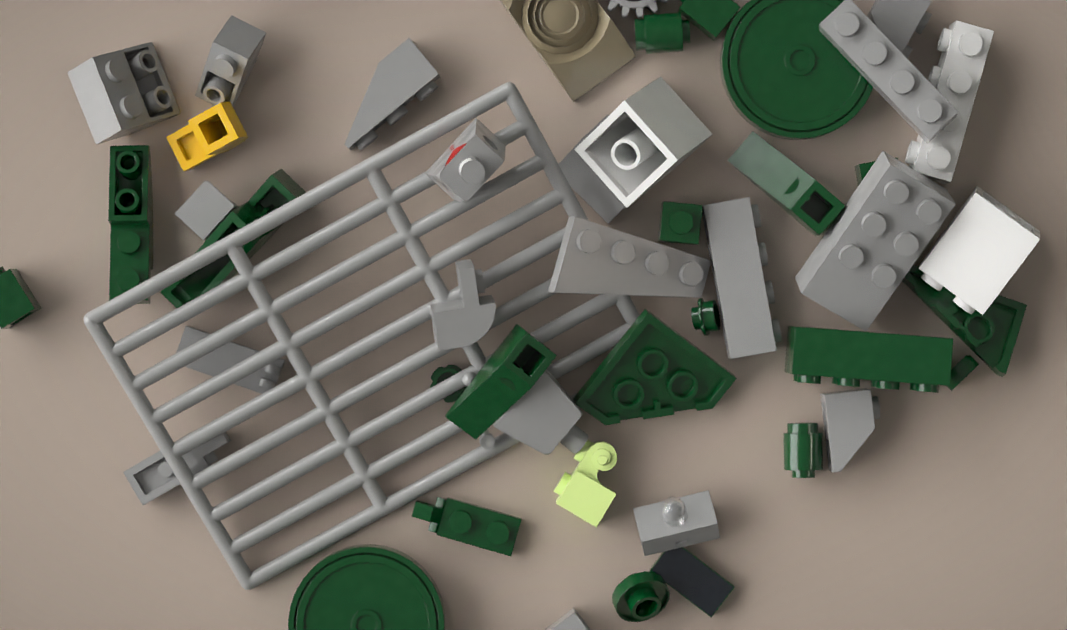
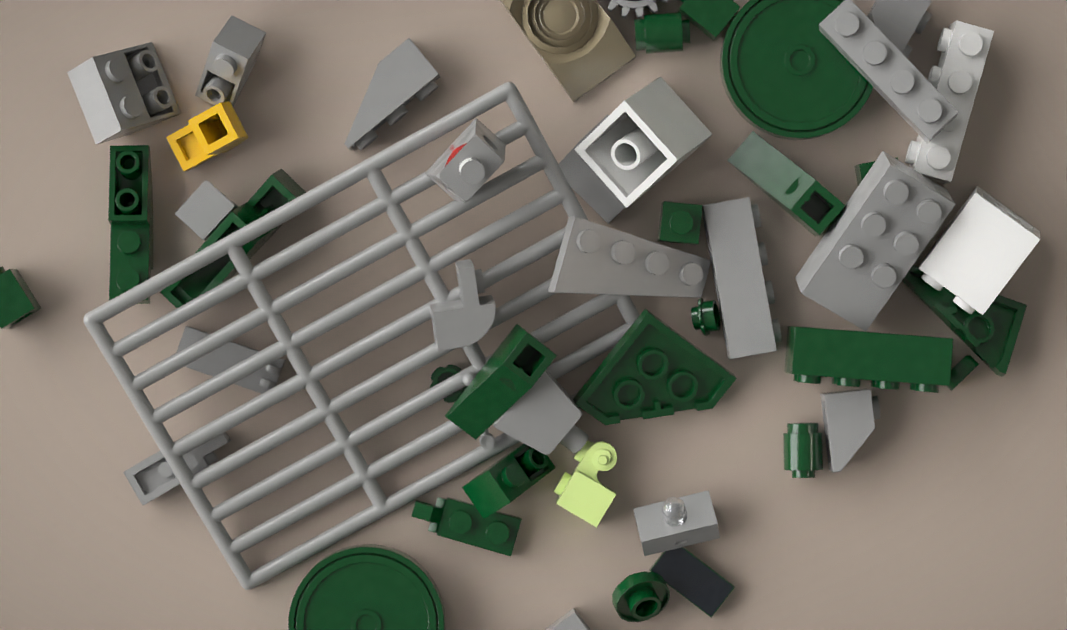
(507, 479): none -> dark green slope

